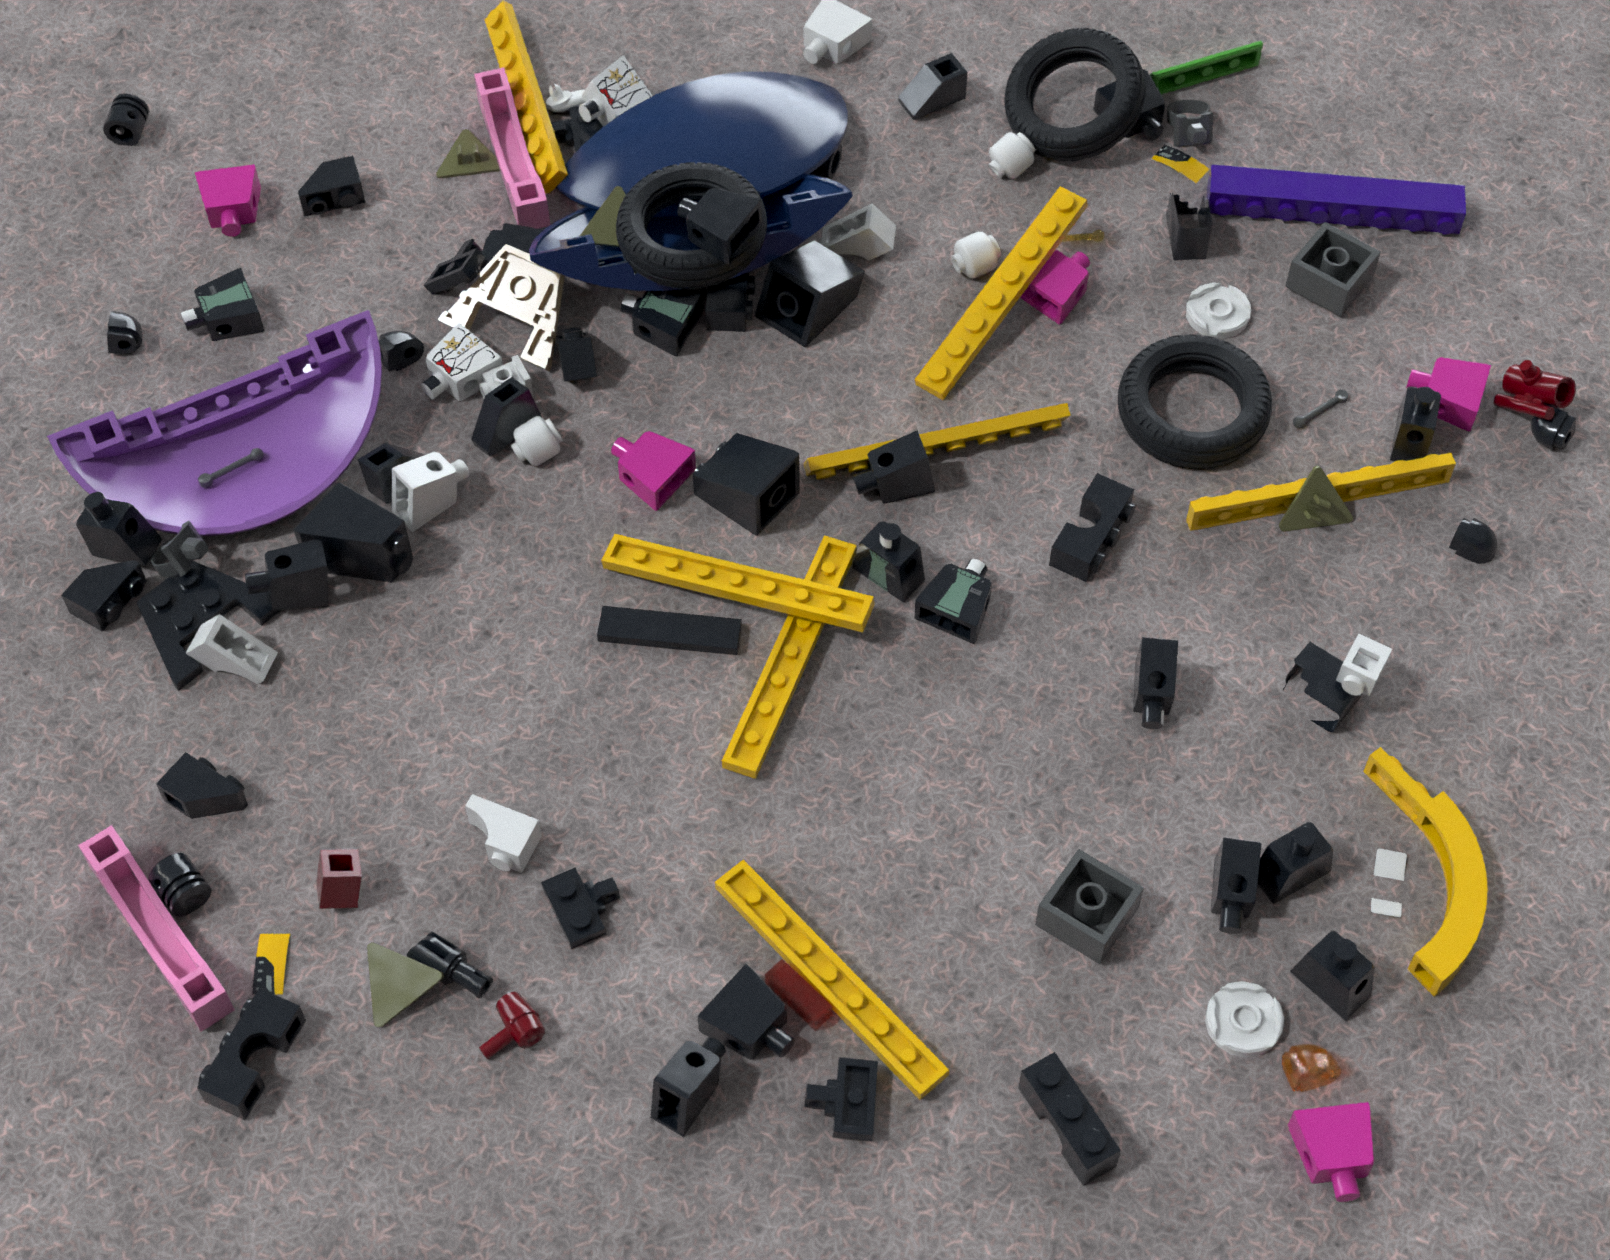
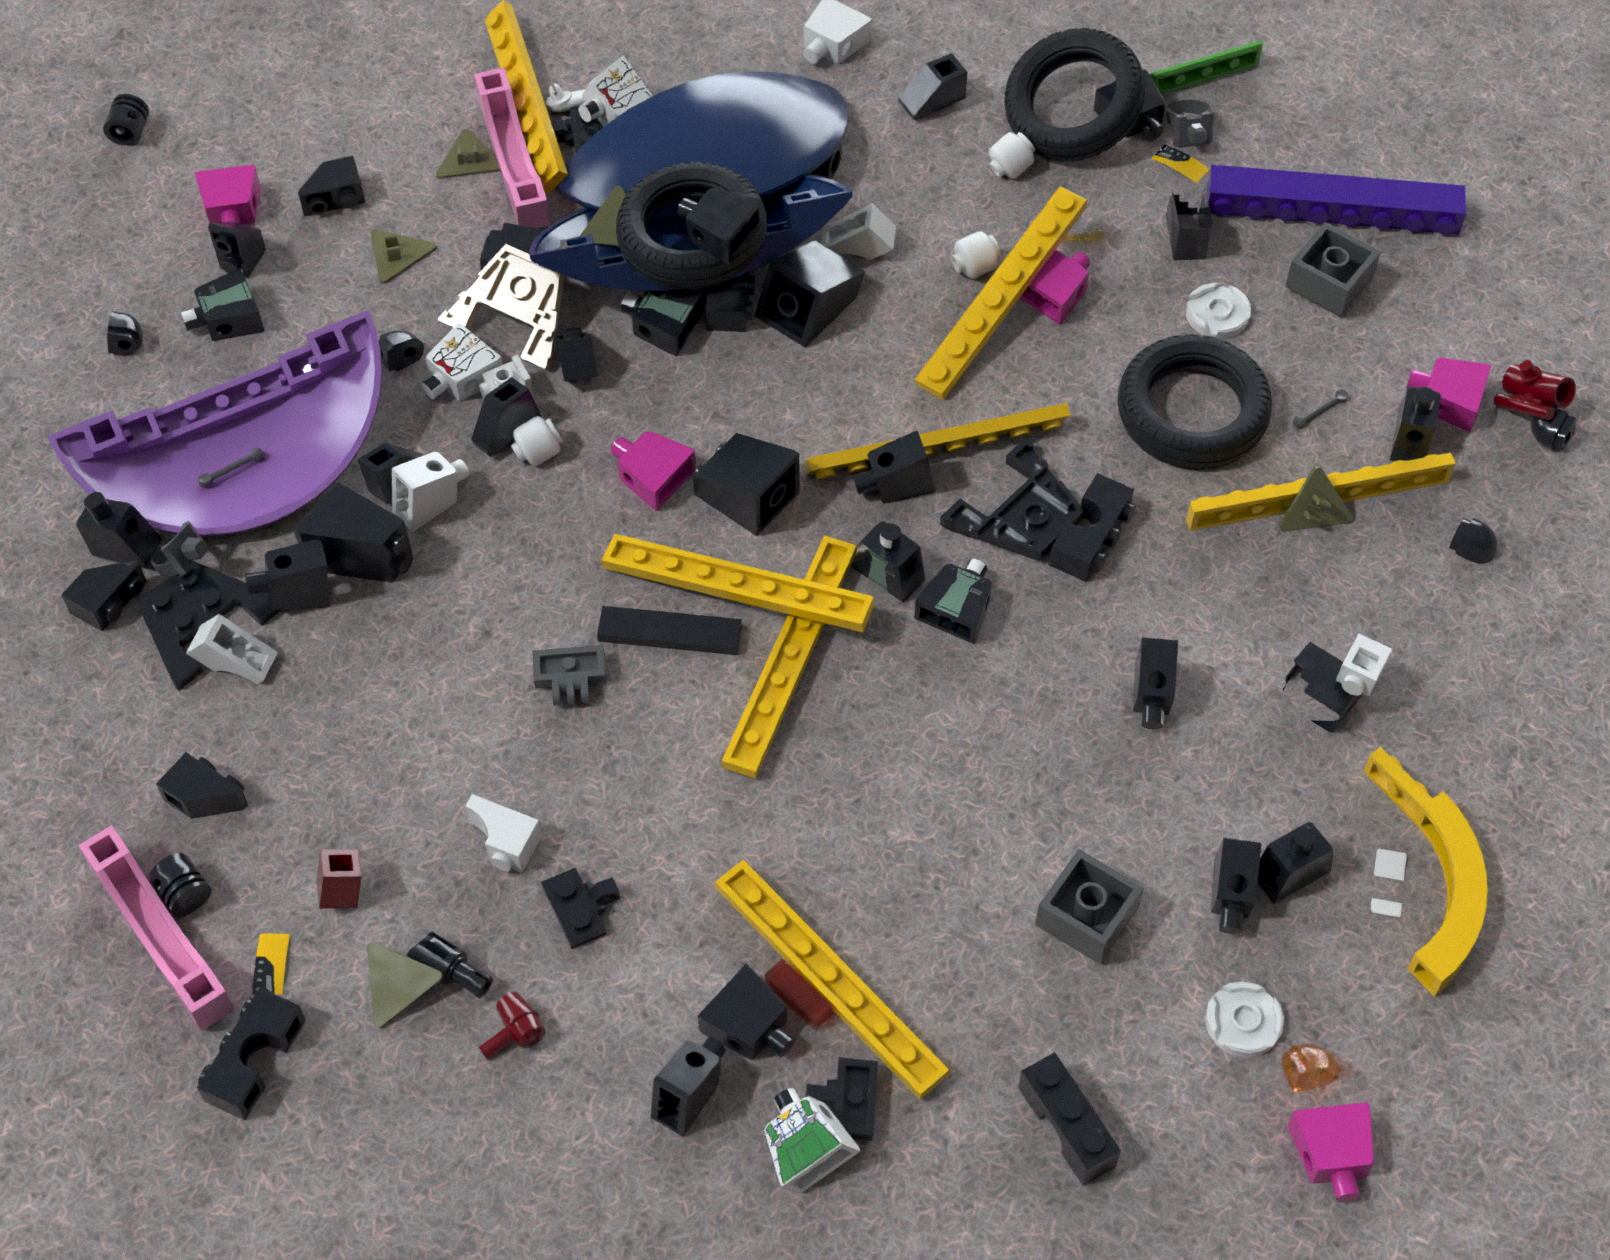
(237, 246): none -> black slope
(397, 252): none -> olive piece
(456, 270): black hinge -> none
(569, 671): none -> dark grey hinge
(806, 1141): none -> torso
(1029, 517): none -> black wing
(1337, 974): black torso -> none

